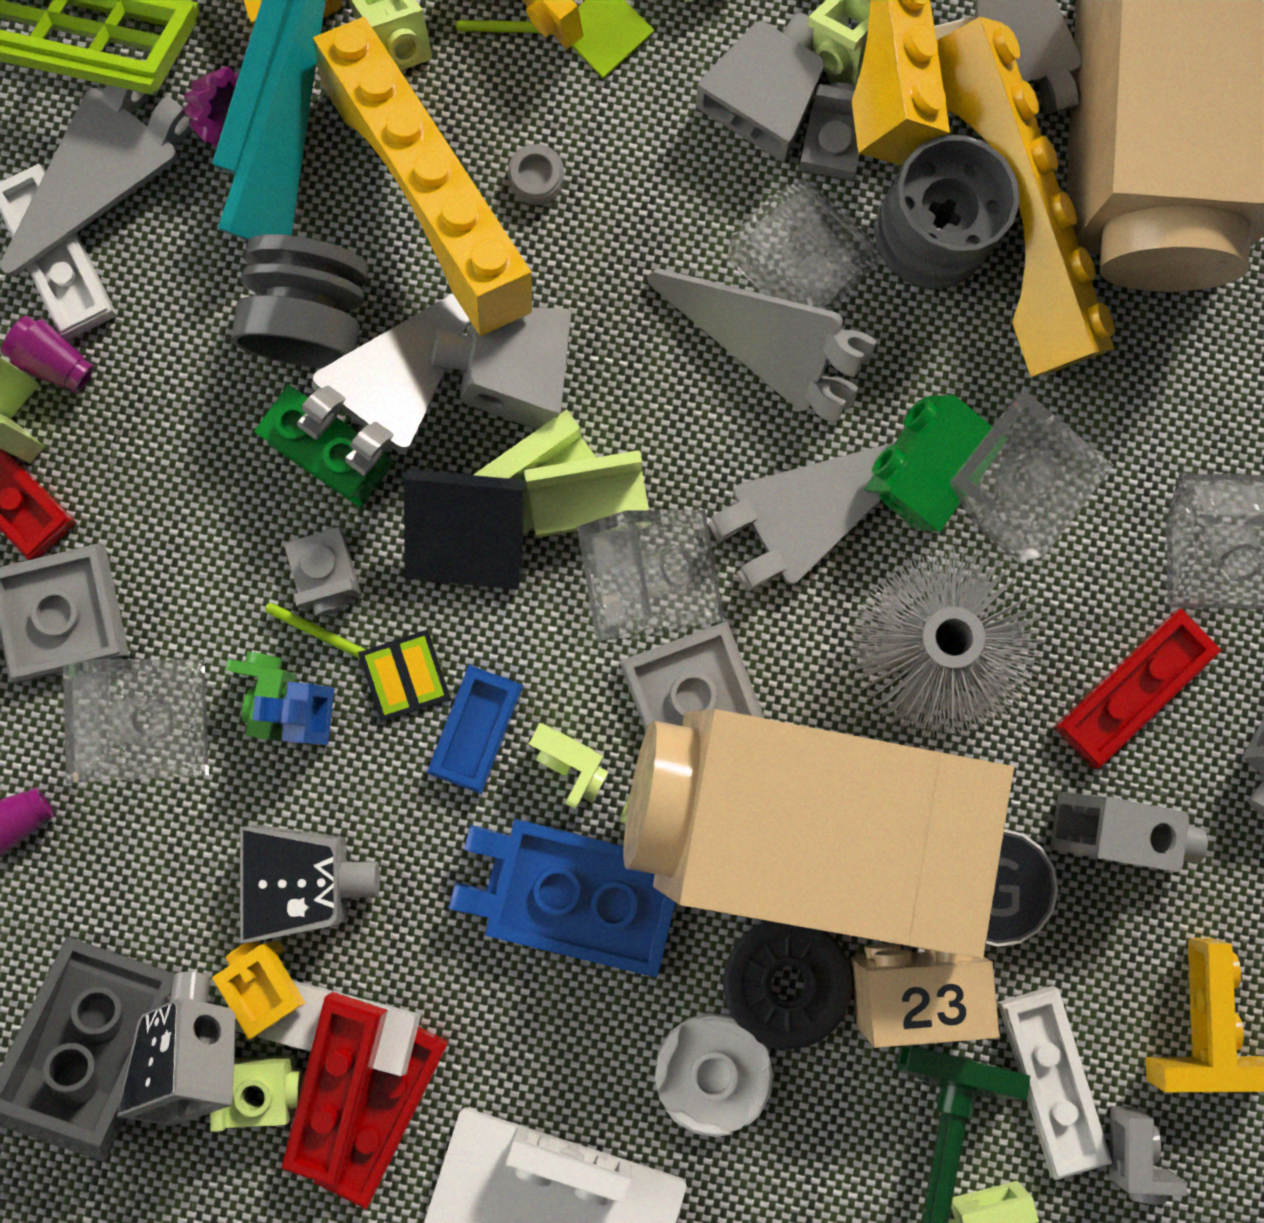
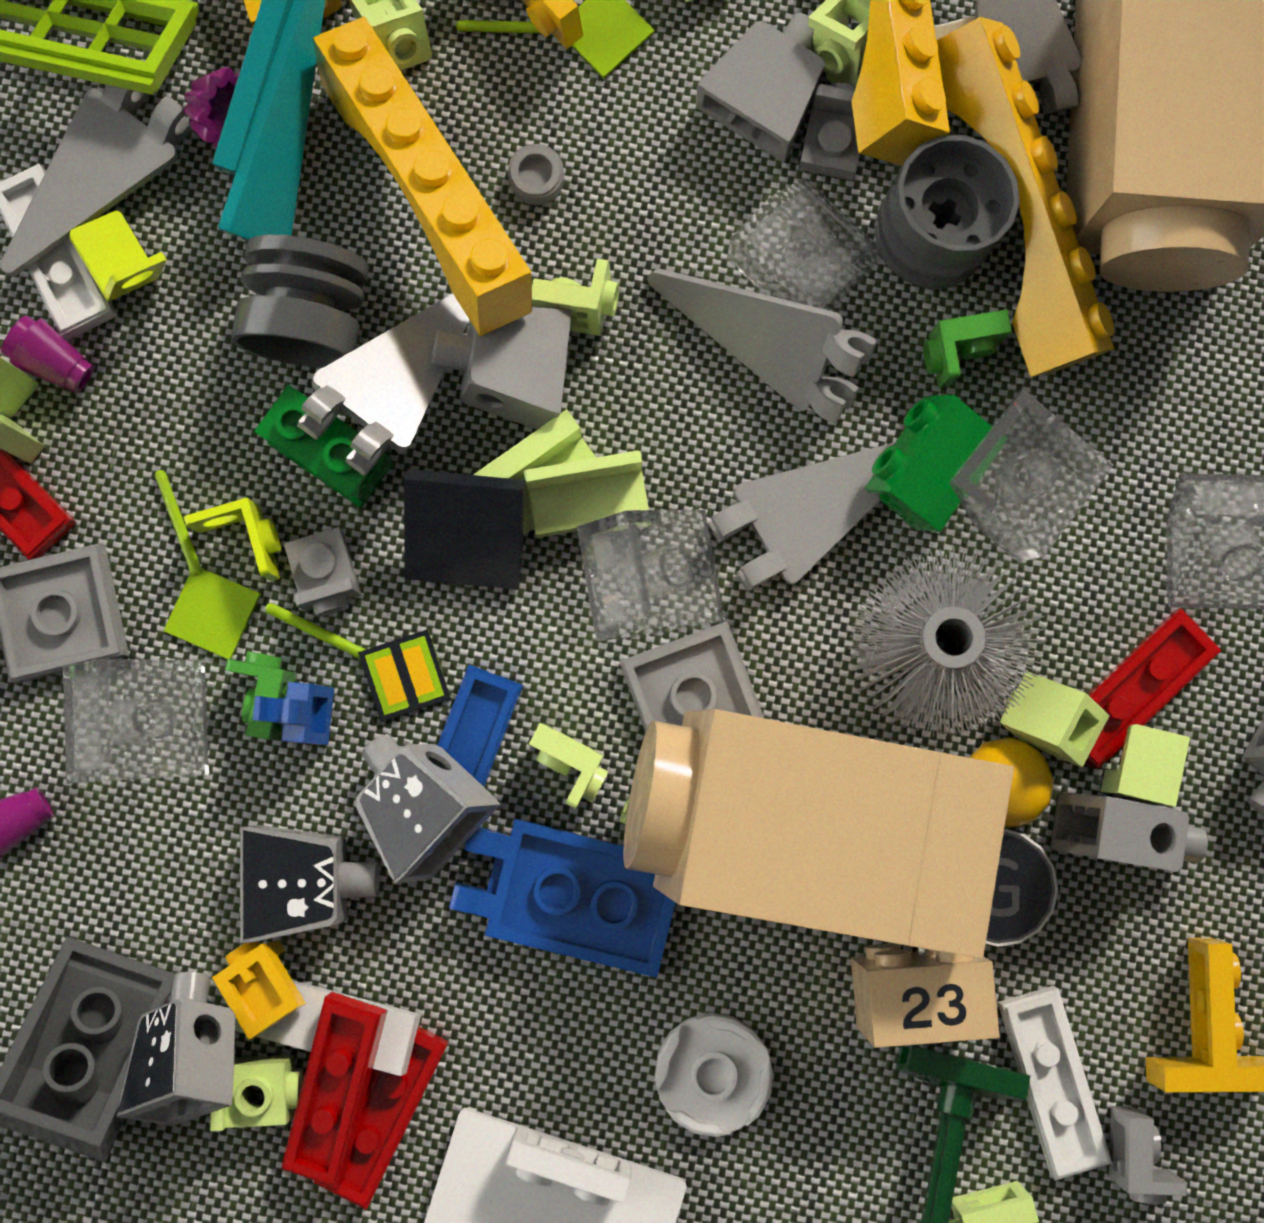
(115, 255): none -> neon yellow bracket
(210, 607): none -> lime piece
(261, 531): none -> neon yellow bracket
(419, 807): none -> torso
(587, 303): none -> yellowish green bracket
(794, 1021): black wheel -> none
(971, 335): none -> bright green bracket
(1031, 778): none -> yellow hair
(1055, 719): none -> yellowish green brick
(1149, 767): none -> yellowish green panel

